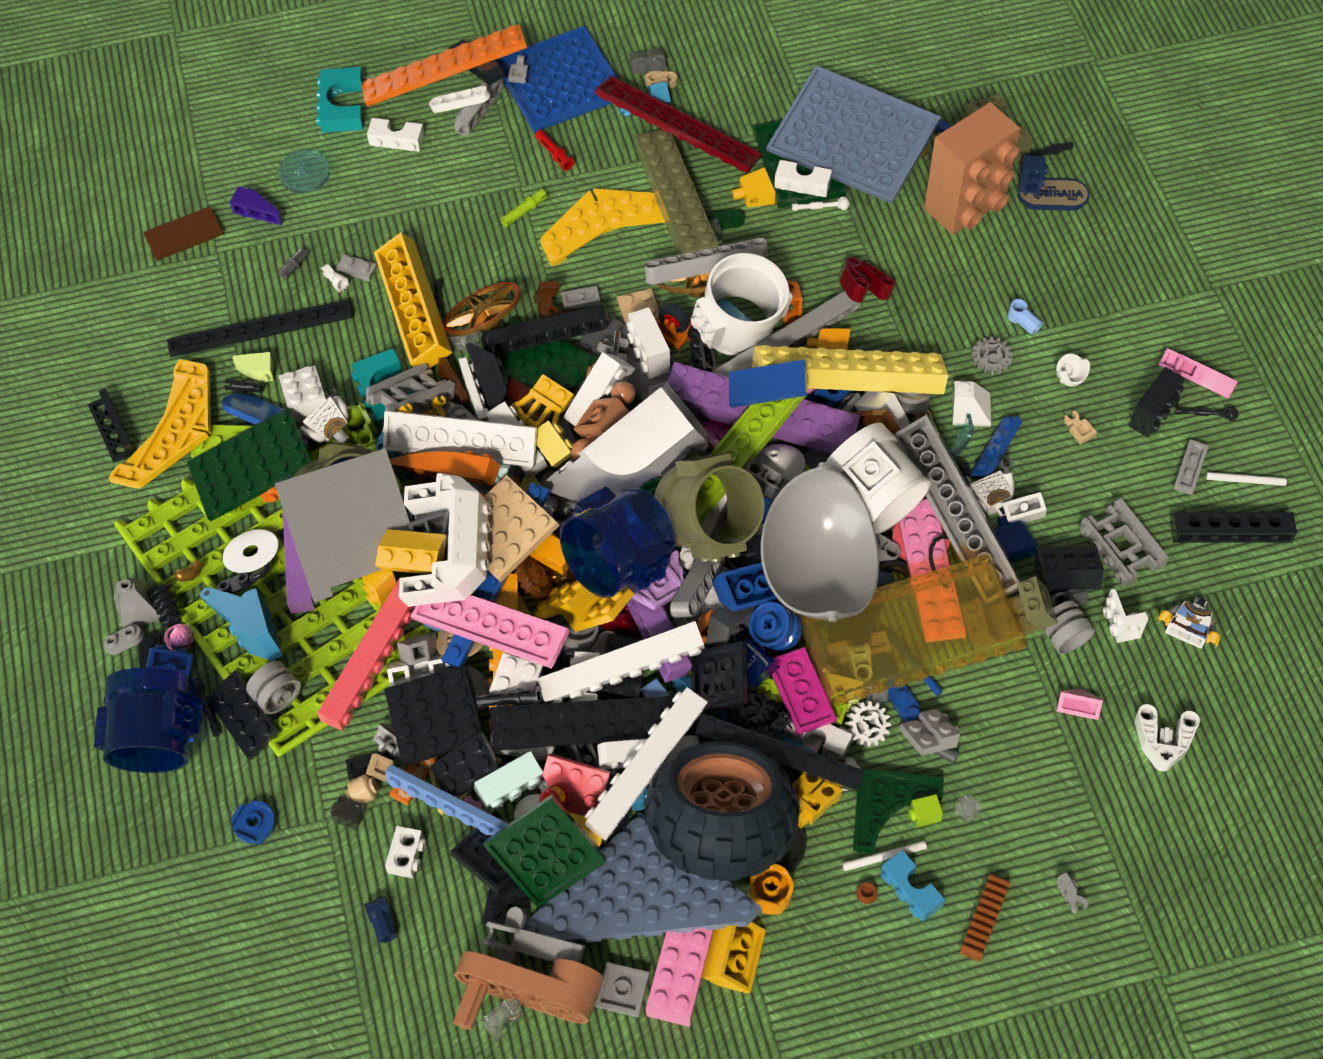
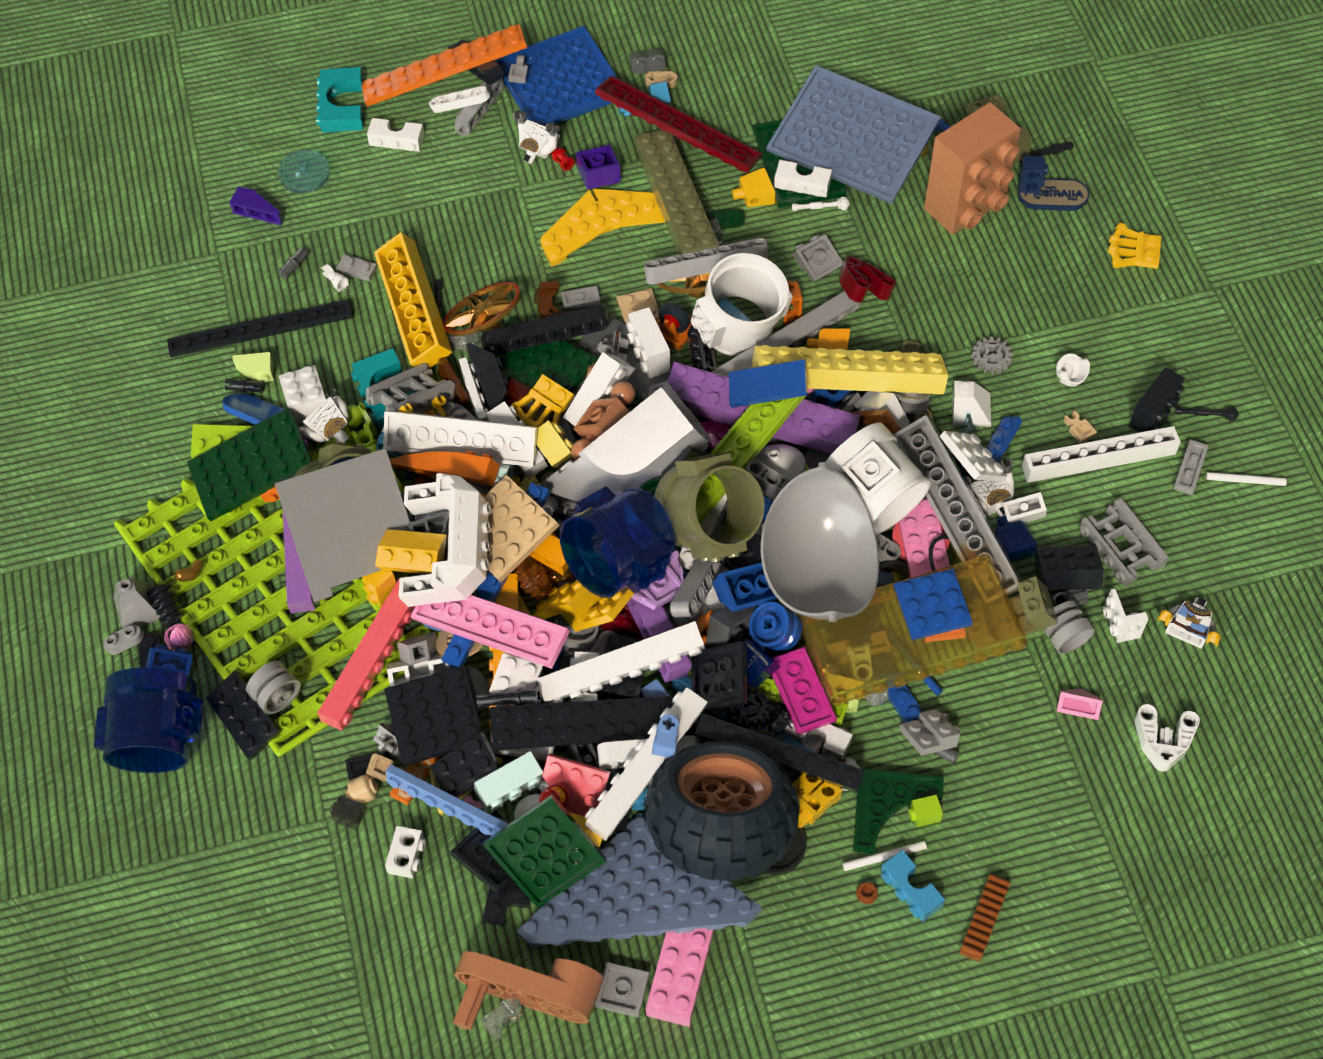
(116, 423): black fence -> none
(179, 430): yellow wing -> none
(183, 233): reddish brown tile -> none
(207, 709): black piece -> none
(233, 553): white sticker -> none
(247, 614): dark azure slope -> none
(258, 833): blue plate -> none
(379, 915): dark blue piece -> none
(529, 203): lime pin -> none
(530, 942): light grey piece -> none
(535, 138): none -> white torso
(598, 167): none -> dark purple brick
(665, 740): none -> medium blue piece
(734, 957): yellow slope -> none
(772, 901): light orange brick -> none
(817, 257): none -> light grey plate
(875, 719): white gear -> none
(910, 346): none -> olive tile
(932, 604): none -> blue plate
(967, 808): clear gear -> none
(974, 456): none -> white plate
(1020, 314): light blue piece -> none
(1069, 891): light grey plate -> none
(1100, 454): none -> white brick
(1146, 248): none -> yellow plate
(1198, 373): bright pink slope -> none
(1223, 532): black brick -> none

